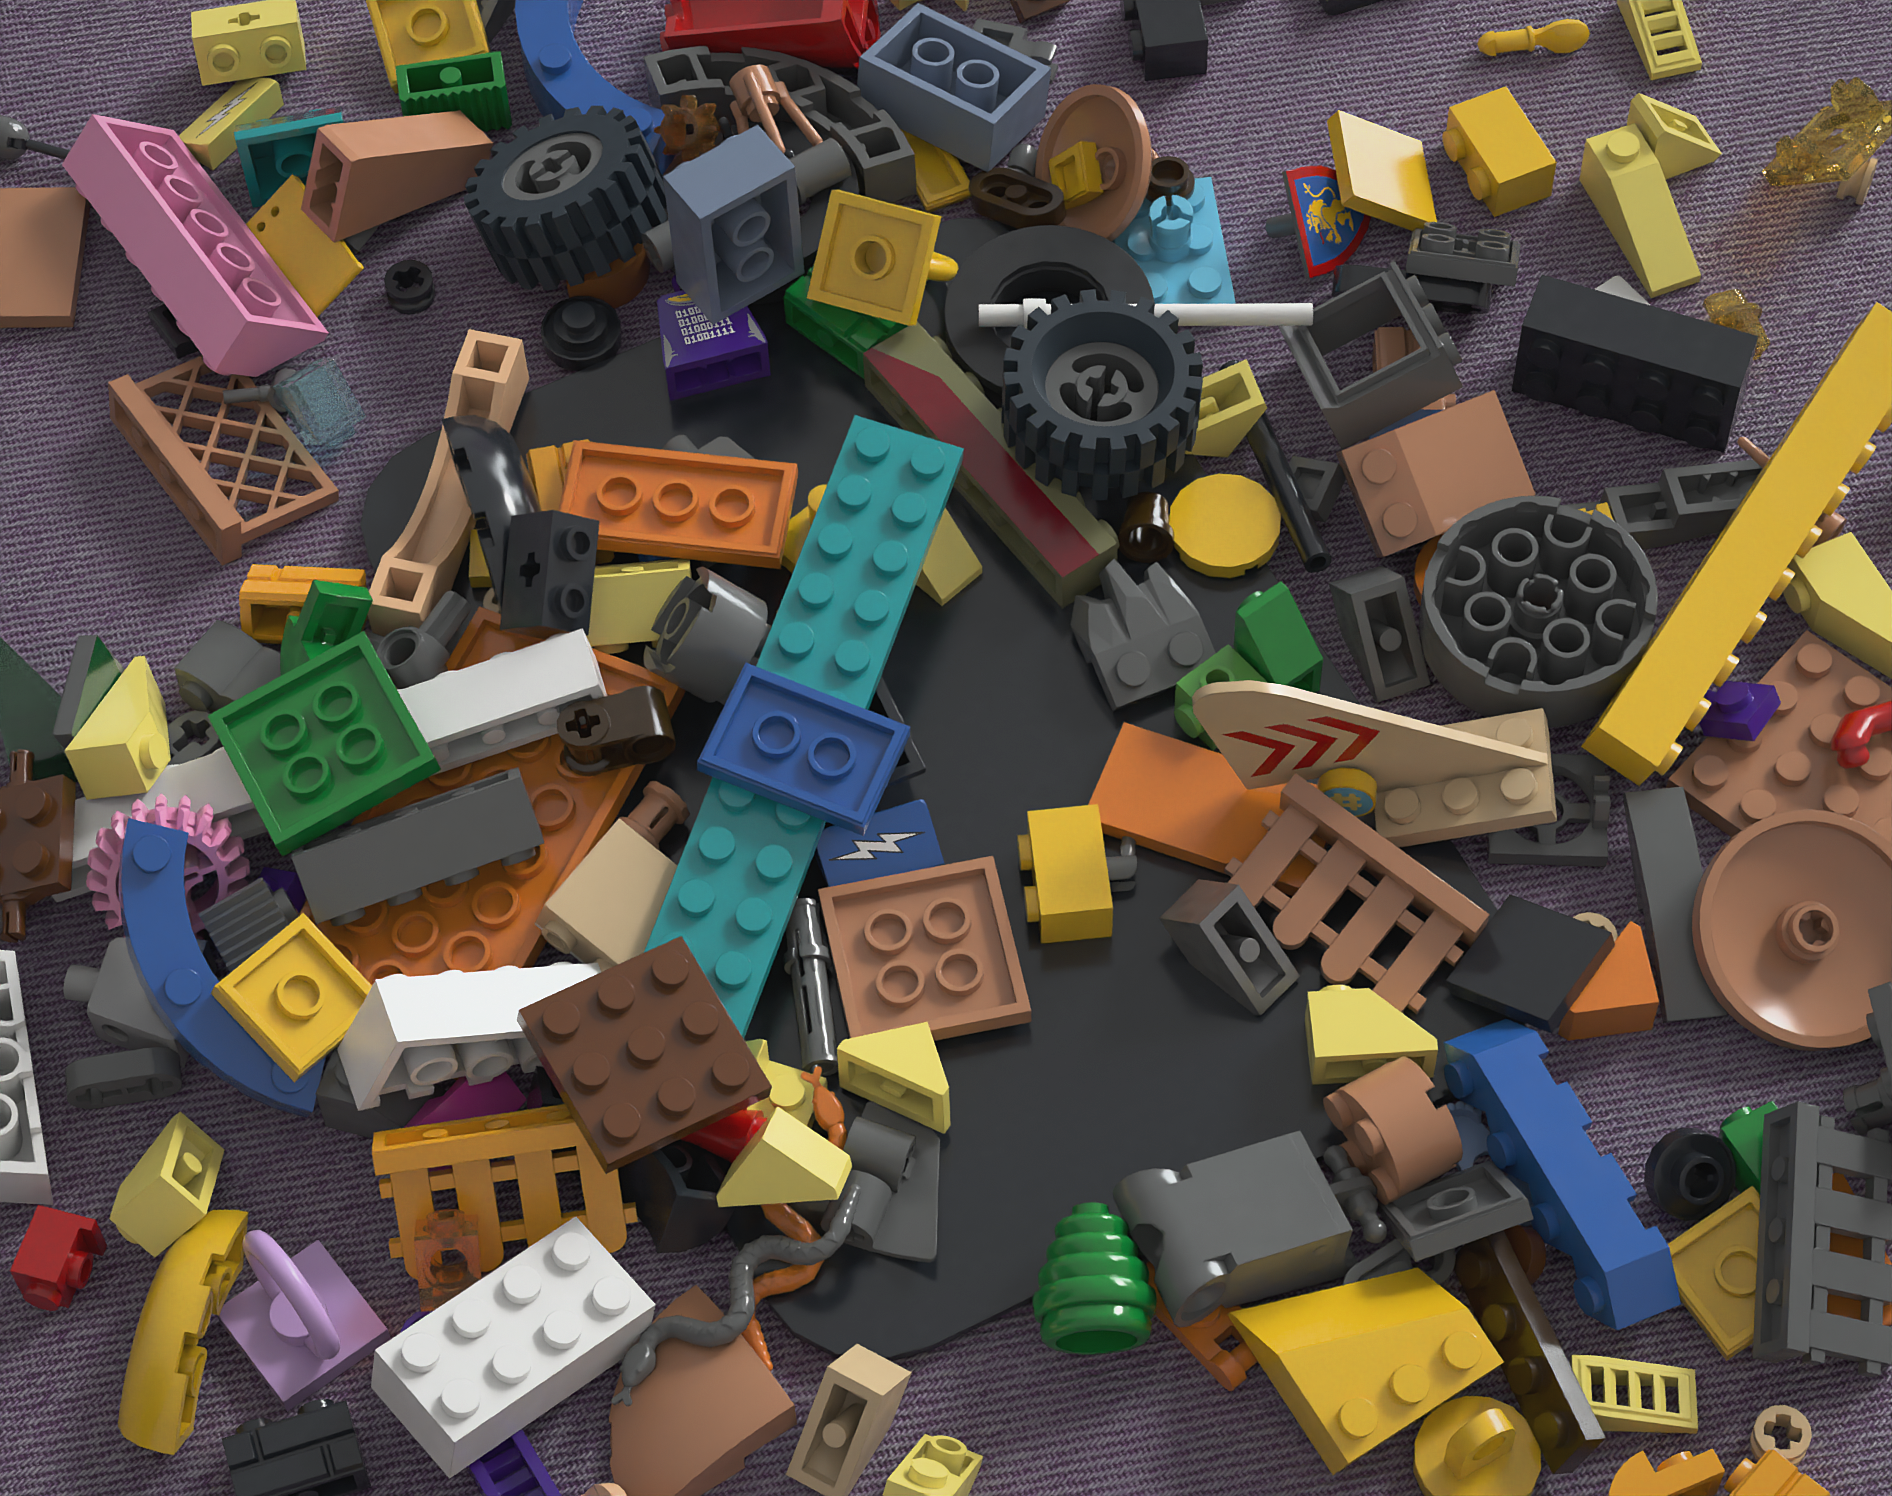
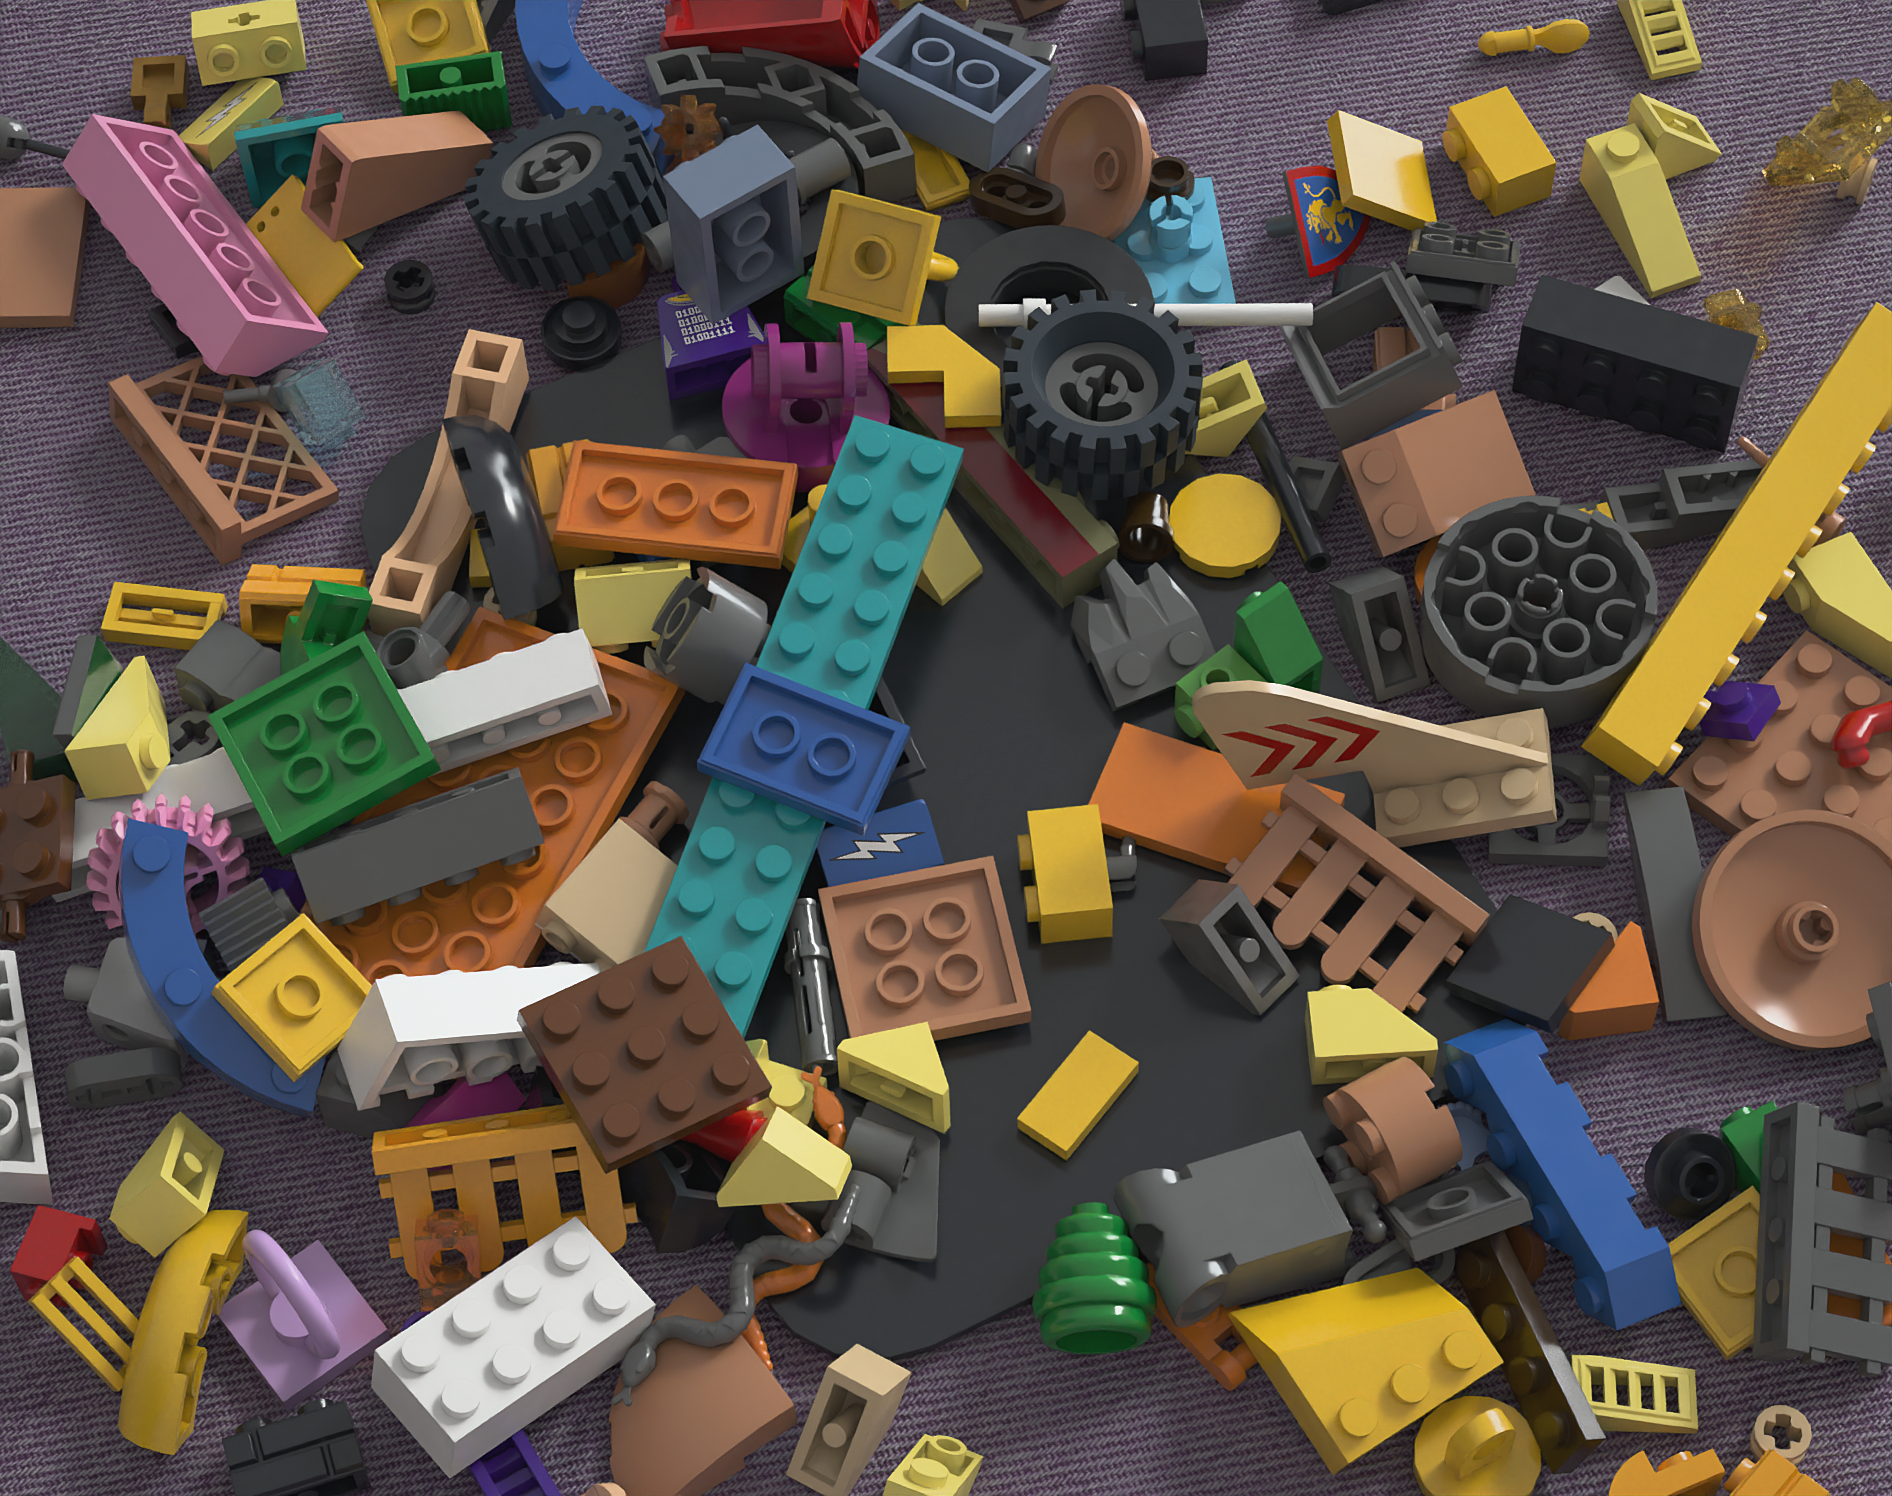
(59, 1285): none -> yellow tile
(159, 86): none -> pearl gold plate
(160, 626): none -> yellow tile
(549, 574): black brick -> none
(619, 730): dark brown piece -> none
(759, 99): nougat plant -> none
(801, 400): none -> magenta piece
(939, 355): none -> yellow tile
(1077, 174): yellow tile -> none
(1077, 1095): none -> yellow tile
(1350, 789): tile -> none

